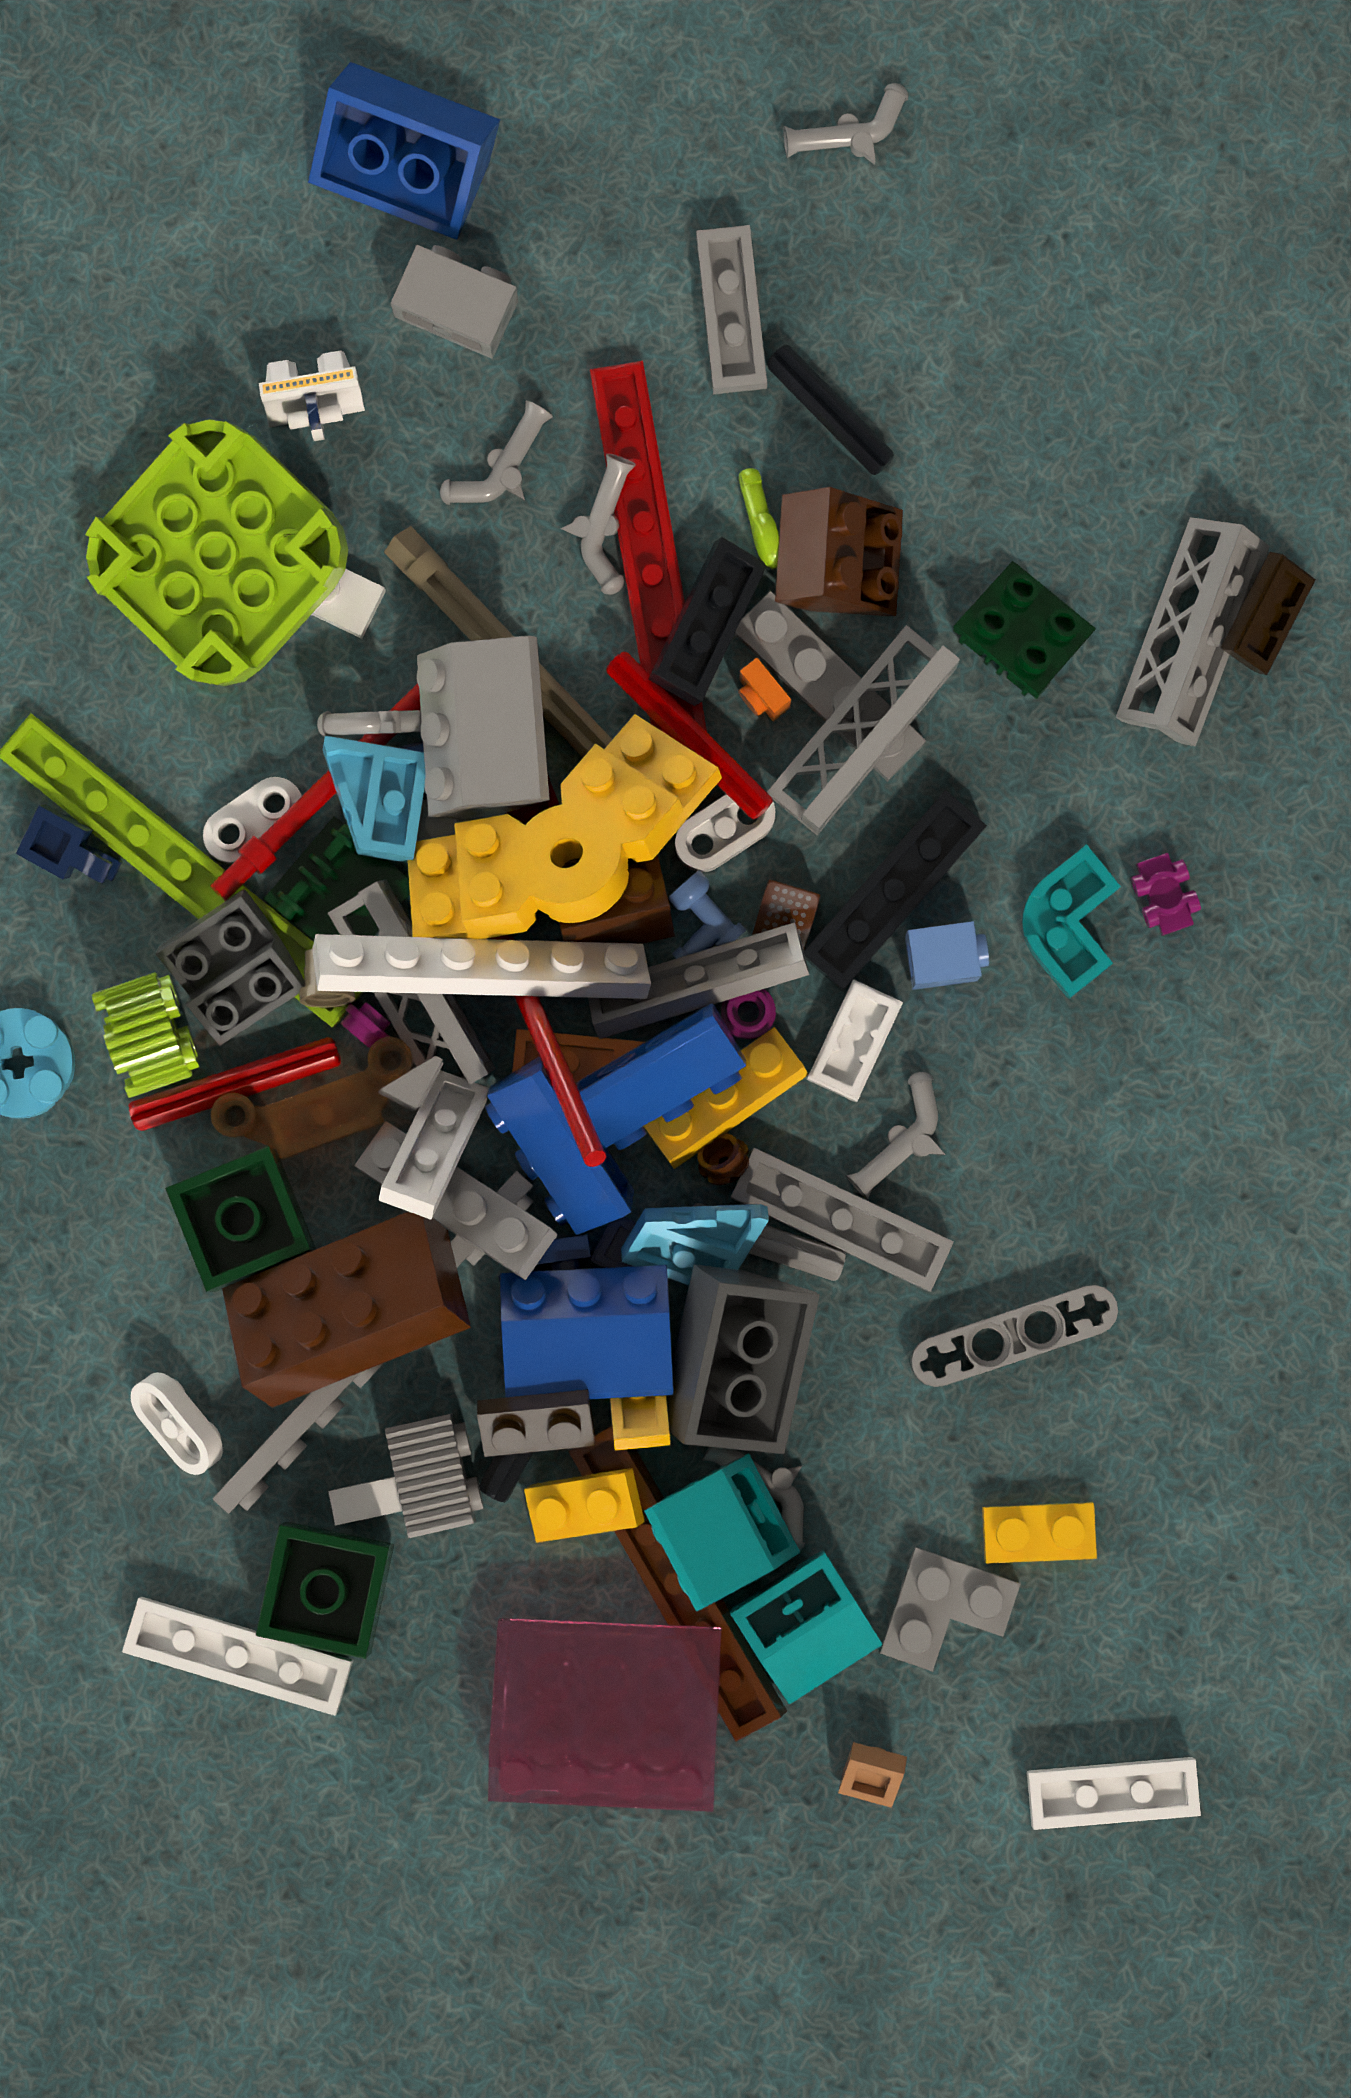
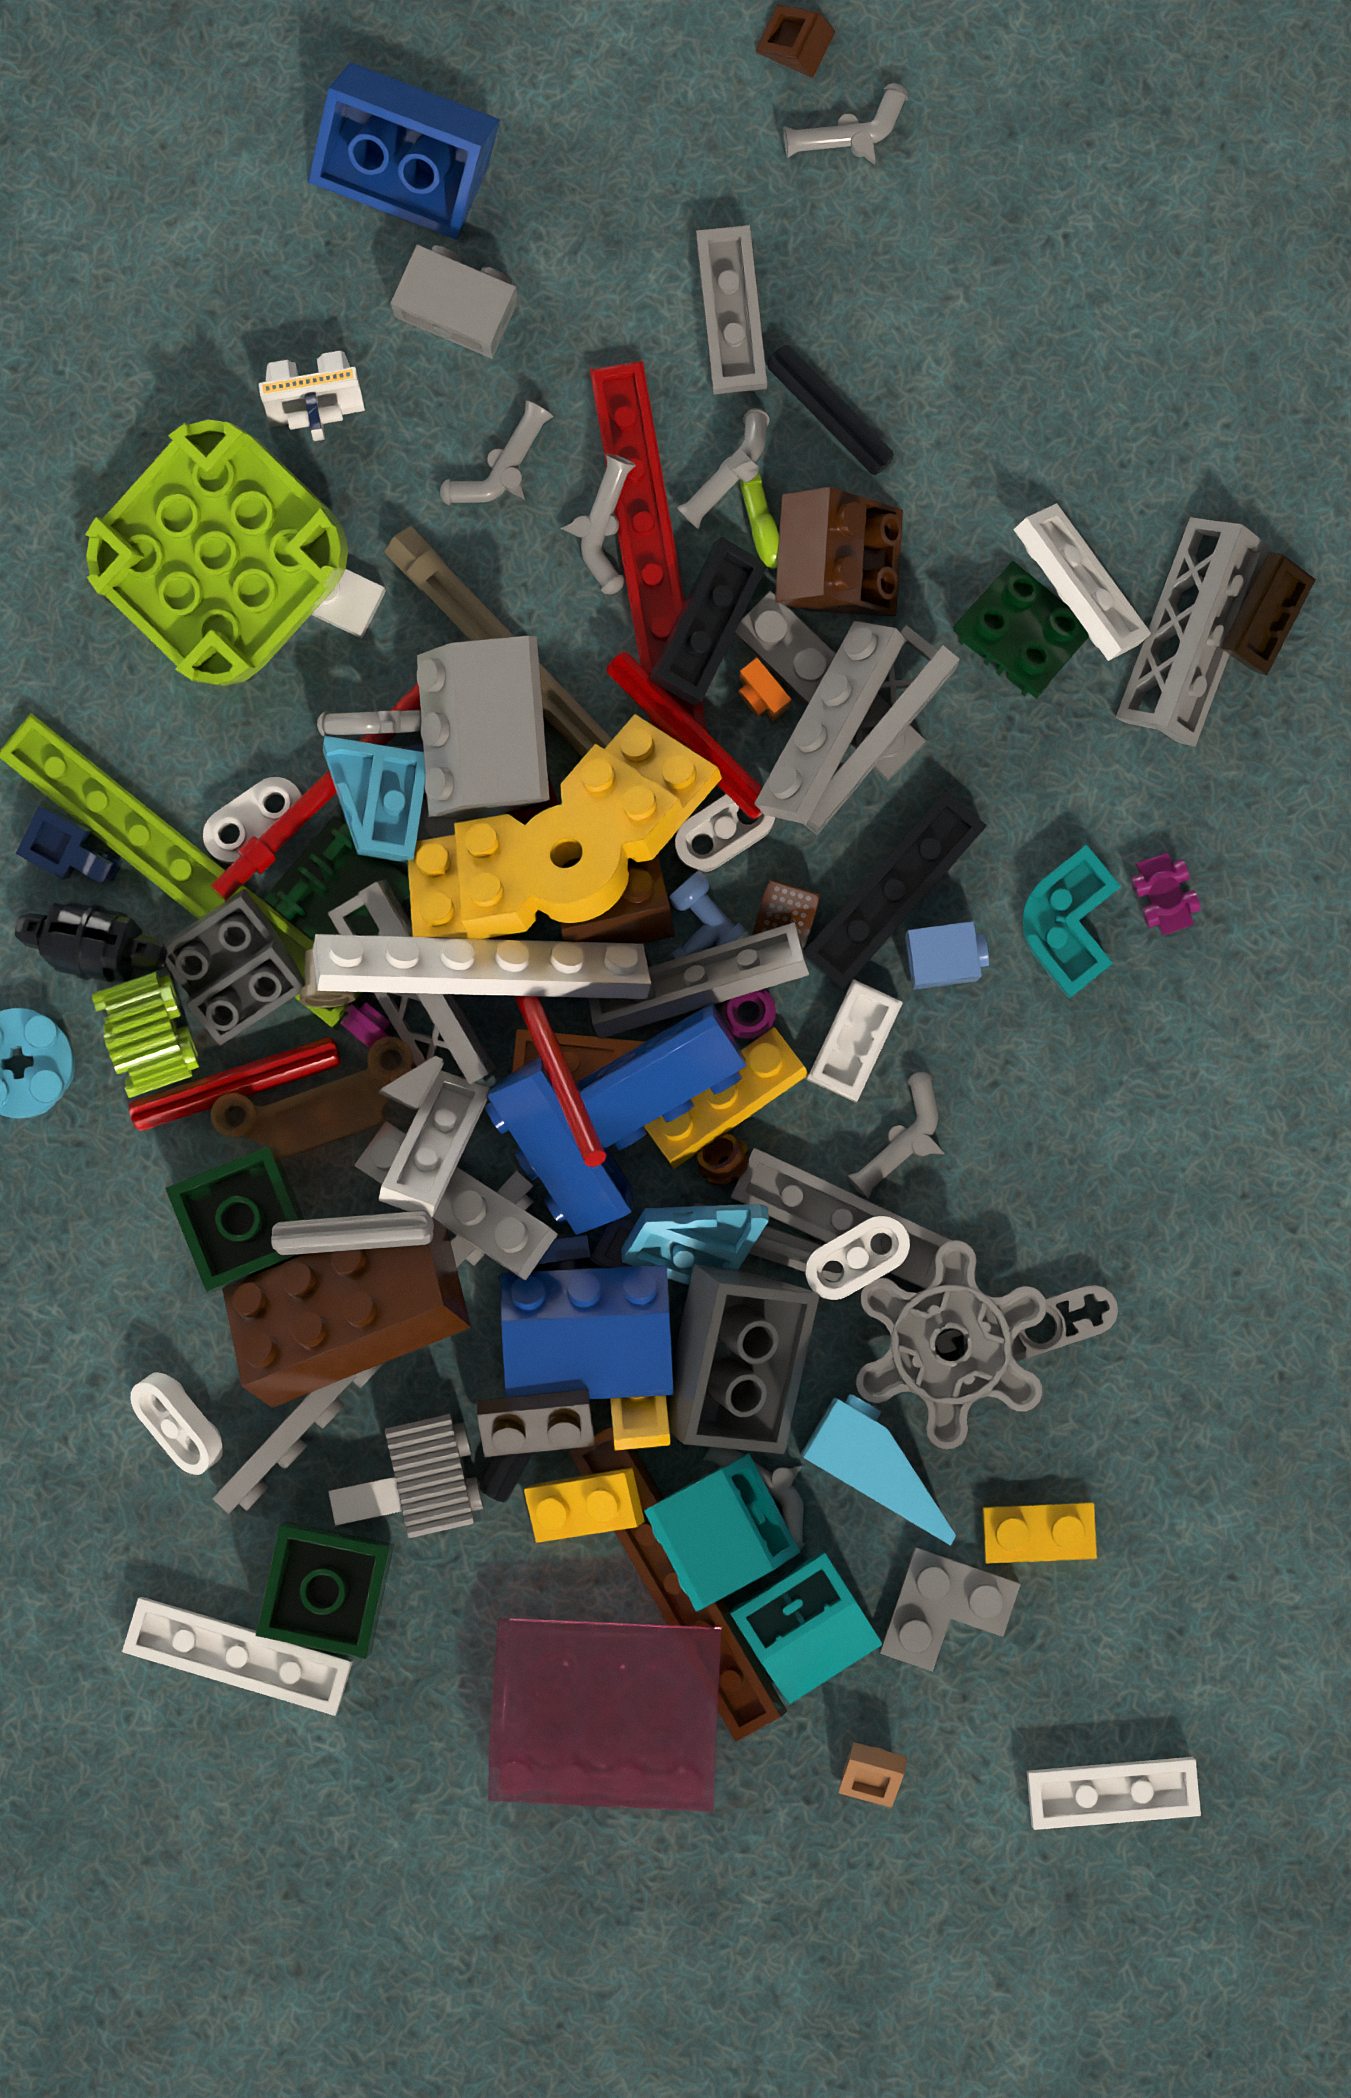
(91, 942): none -> black piece
(352, 1233): none -> light grey axle
(738, 466): none -> light grey piece
(796, 39): none -> reddish brown slope
(830, 722): none -> light grey plate
(857, 1258): none -> white plate
(869, 1459): none -> medium azure slope
(989, 1334): none -> light grey plate
(1082, 581): none -> white plate

